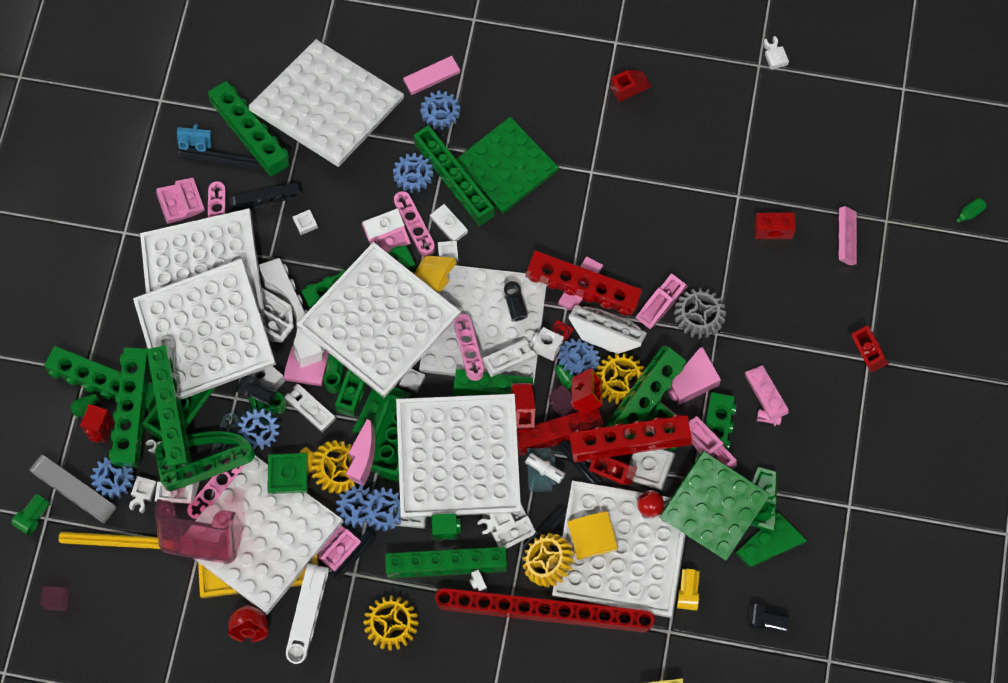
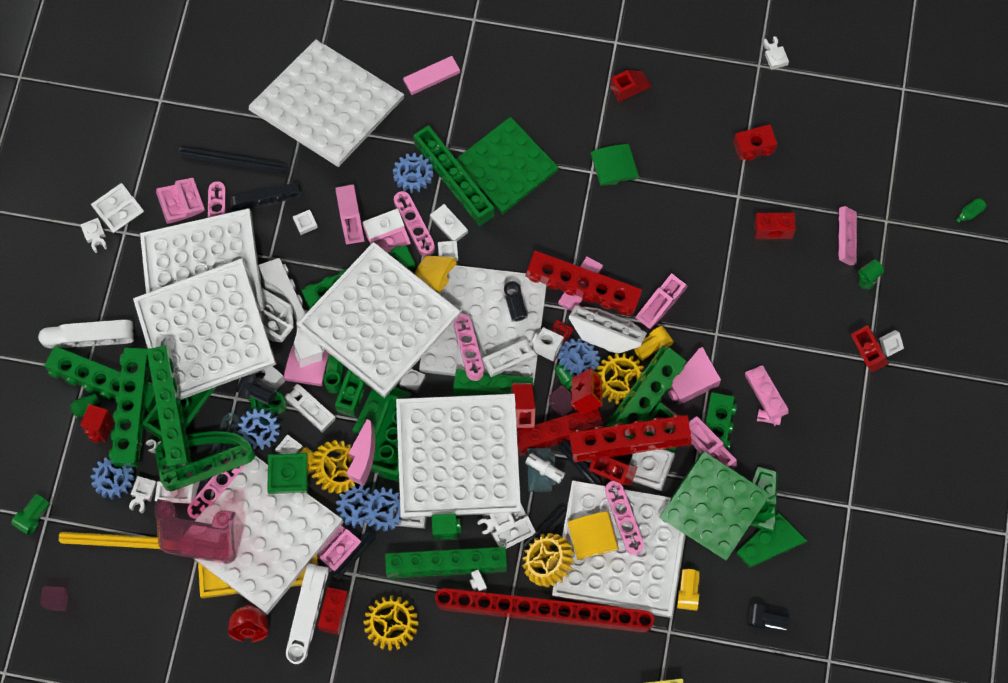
(72, 489): light grey beam -> none
(88, 334): none -> white piece
(93, 233): none -> white plate
(117, 208): none -> white slope
(194, 137): dark azure hips -> none
(229, 106): green brick -> none
(289, 446): none -> white plate
(333, 611): none -> red brick
(349, 214): none -> bright pink slope
(440, 110): medium blue gear -> none
(614, 164): none -> green slope
(620, 519): none -> bright pink beam
(650, 504): red piece -> none
(651, 344): none -> yellow piece
(686, 319): light grey gear -> none
(762, 135): none -> red brick
(870, 274): none -> green piece
(891, 343): none -> white plate

